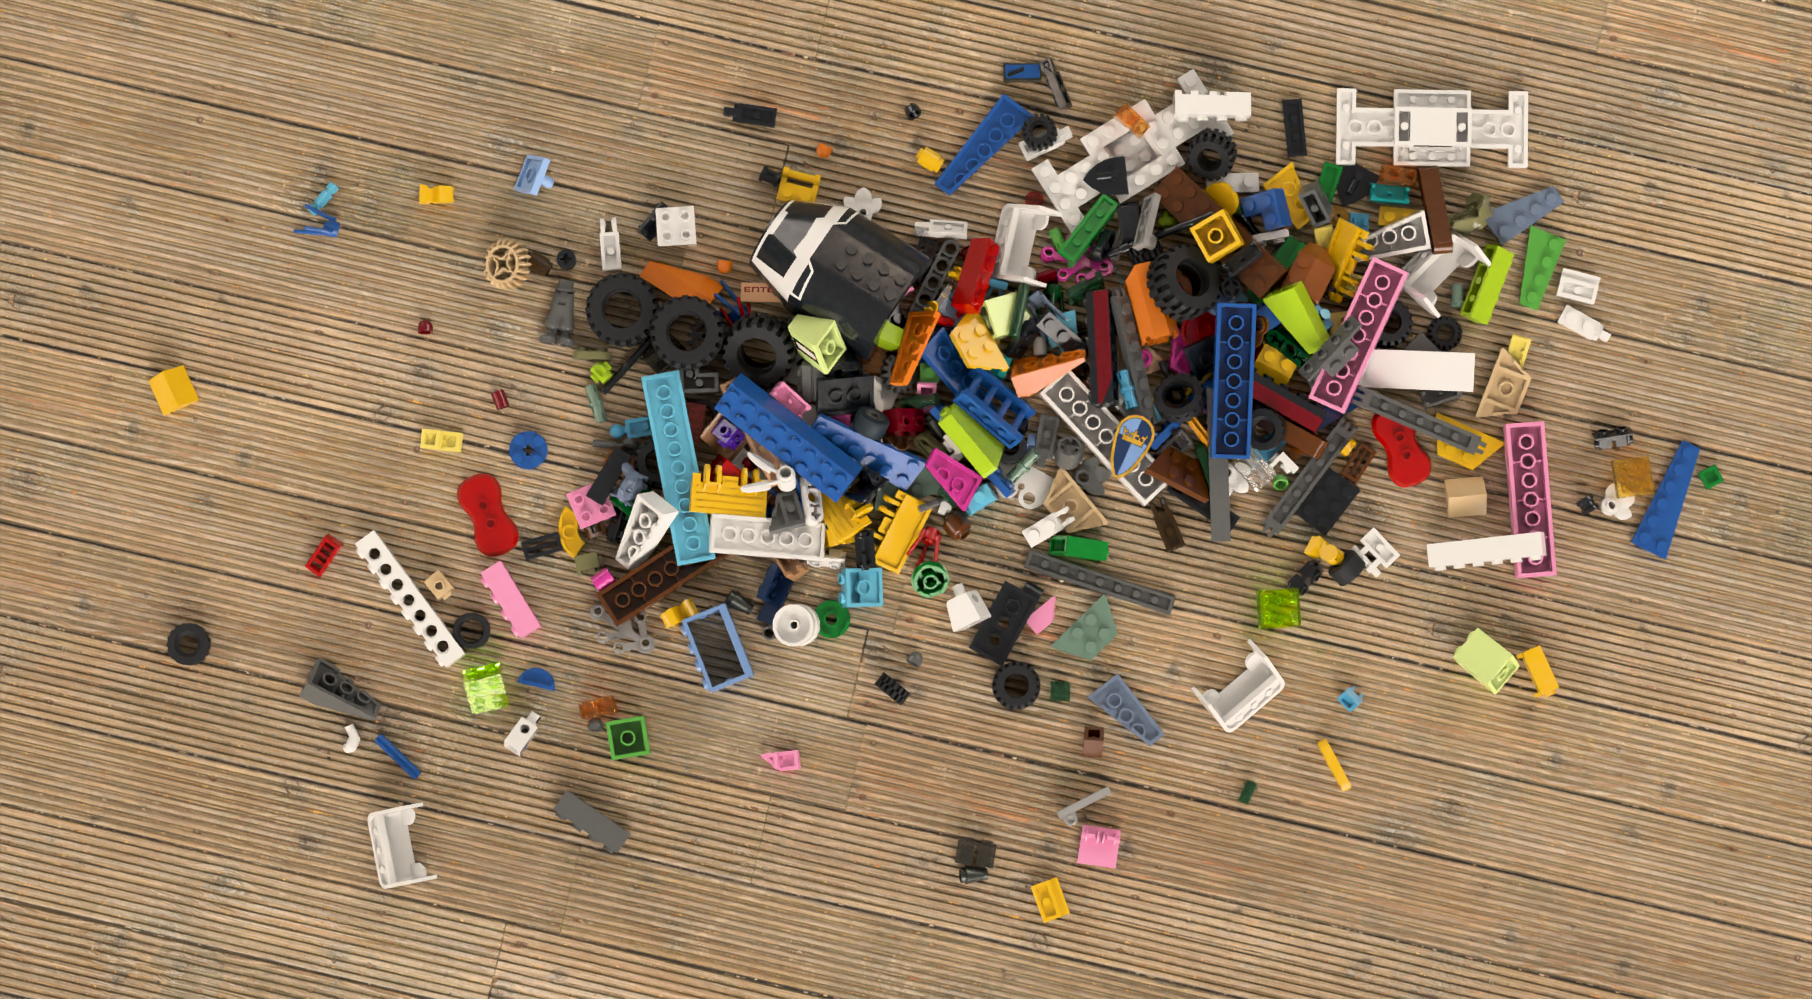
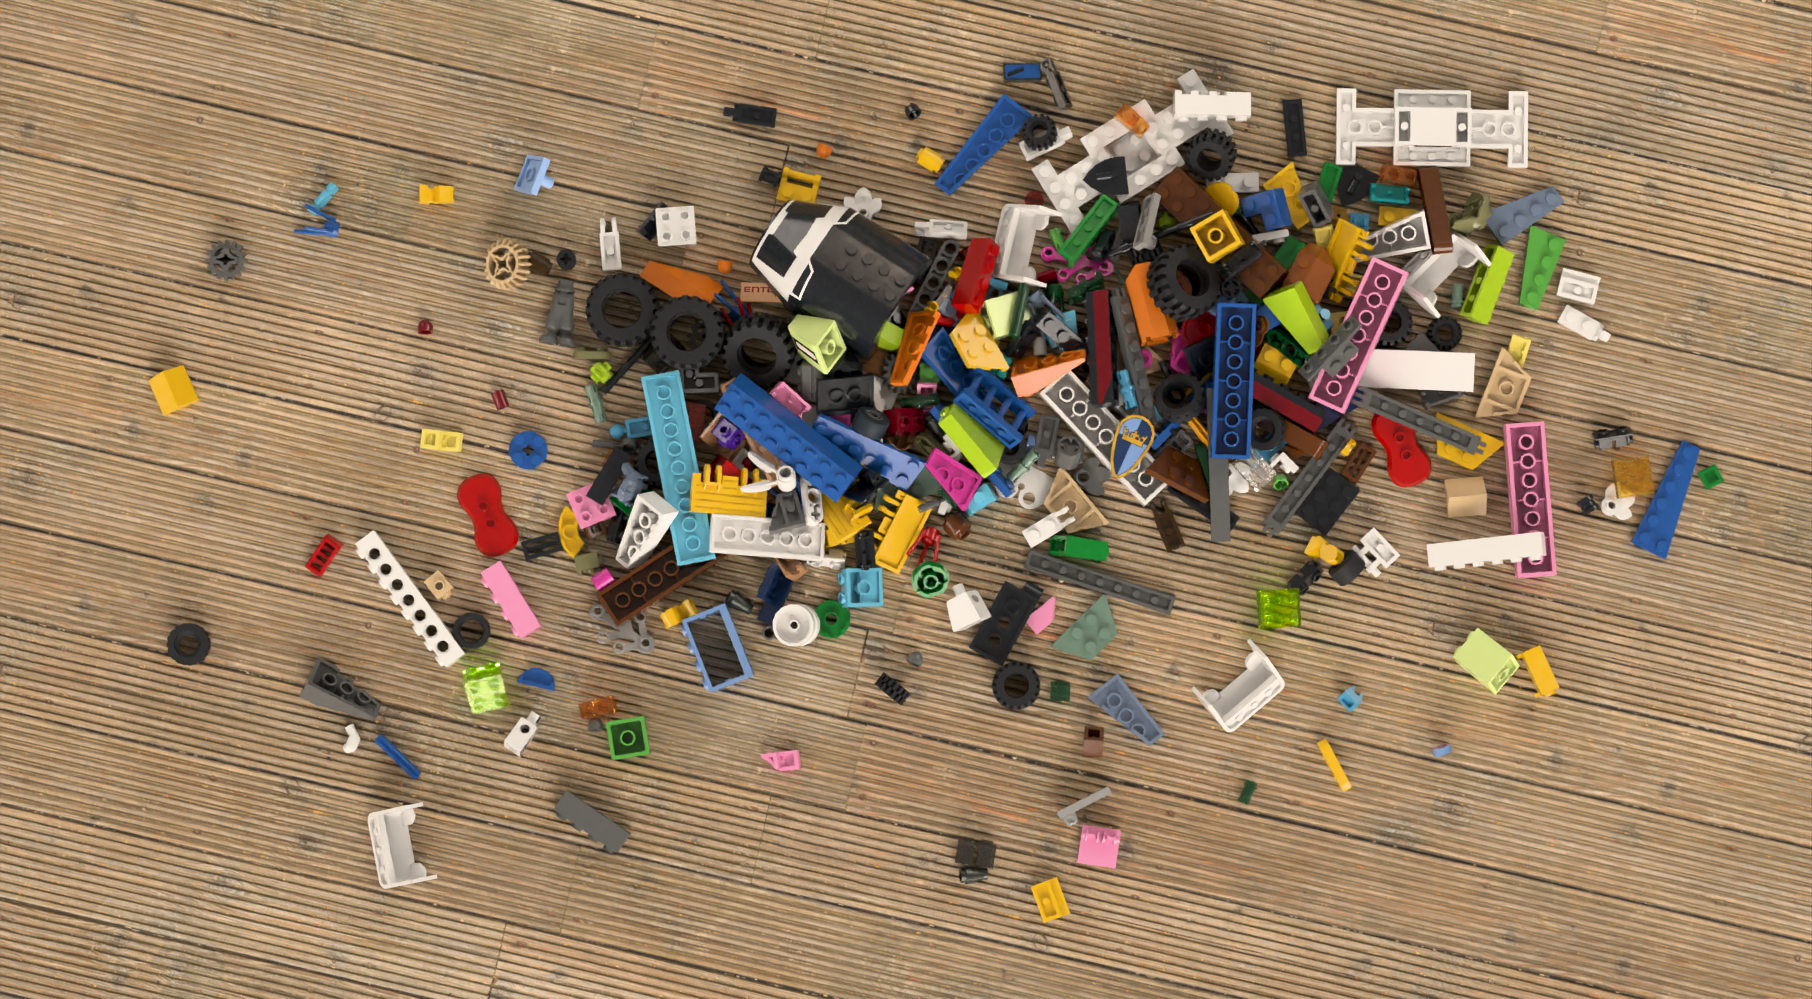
(226, 269): none -> dark grey gear
(1442, 750): none -> medium blue tile

